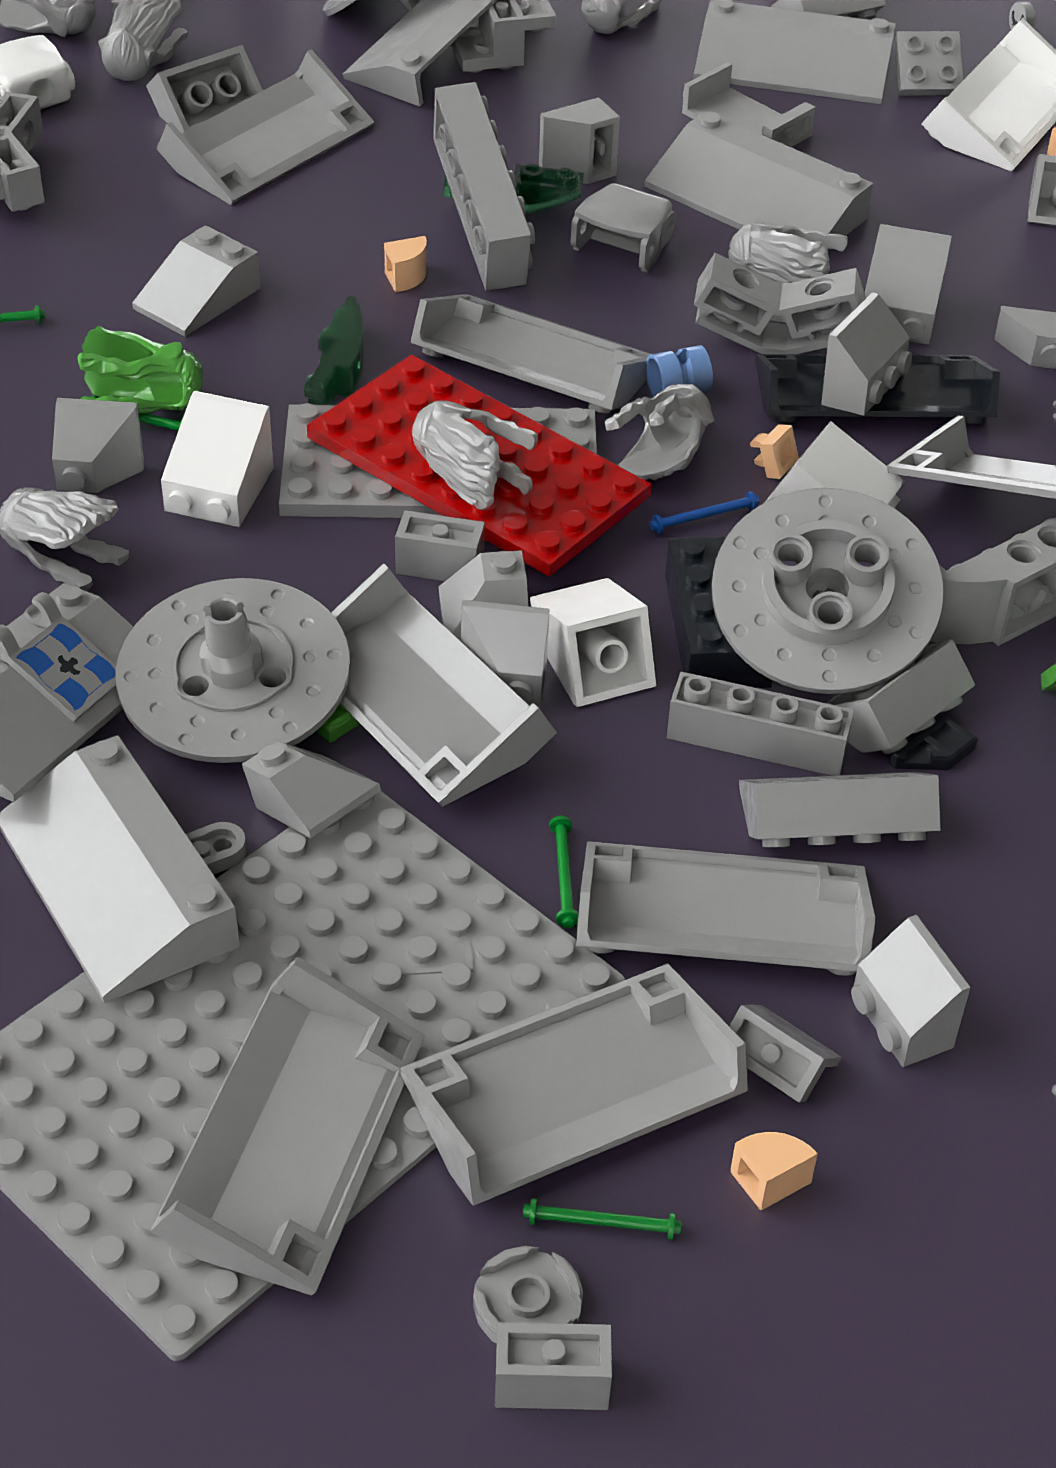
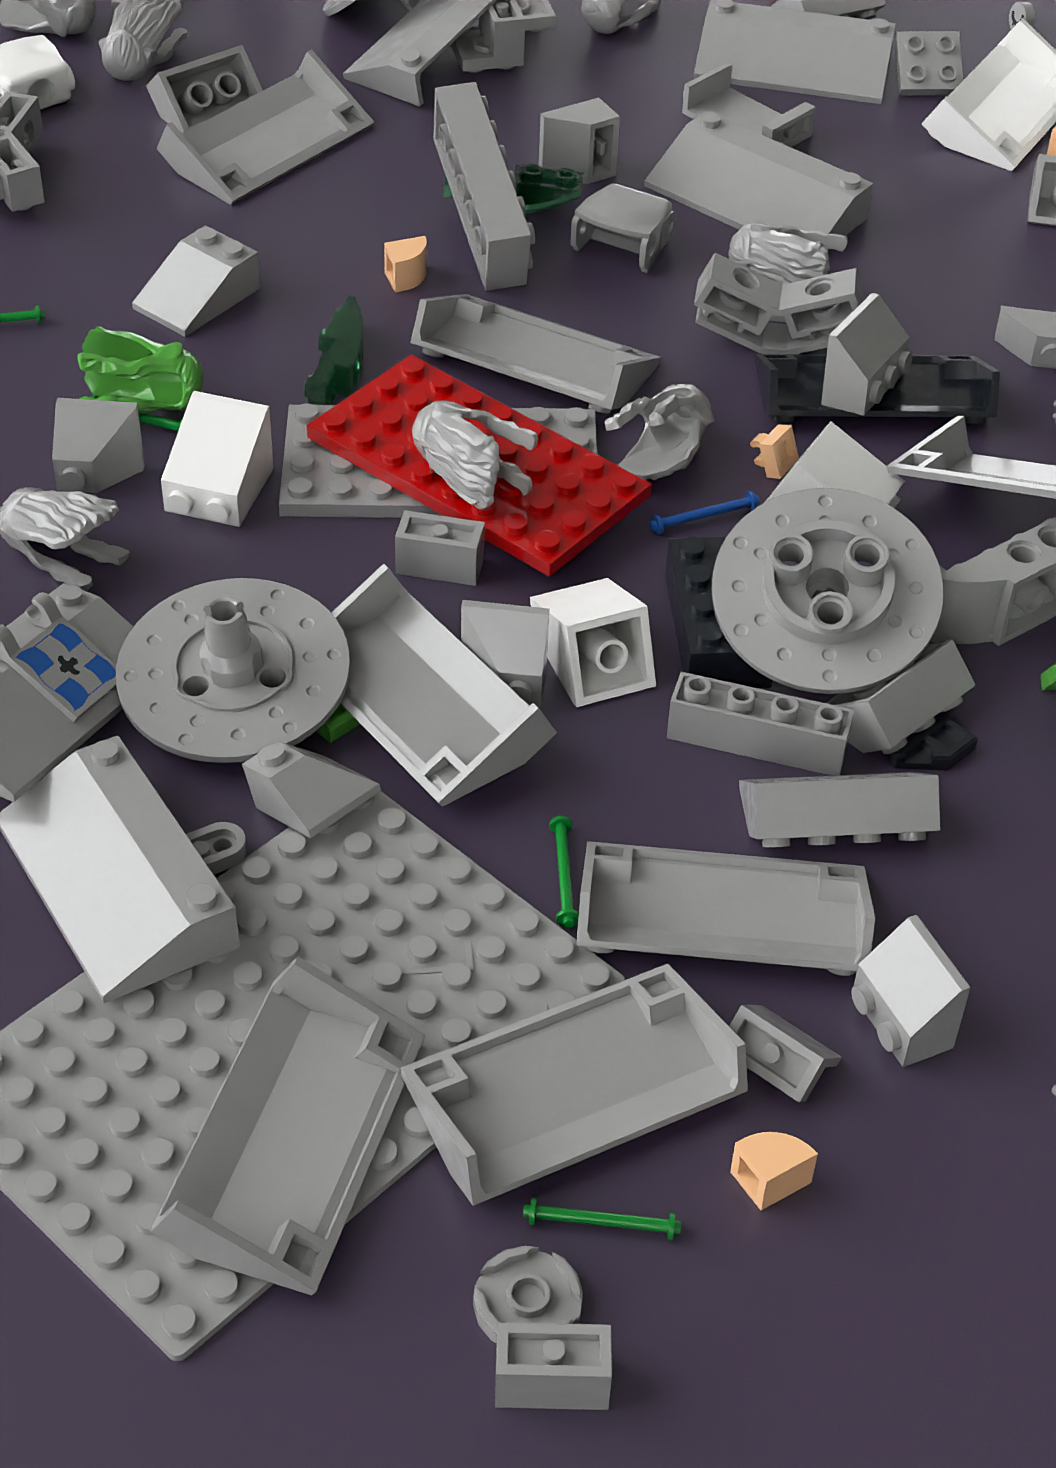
(486, 578): light grey slope -> none
(685, 367): medium blue wheel -> none
(909, 276): light grey slope -> none

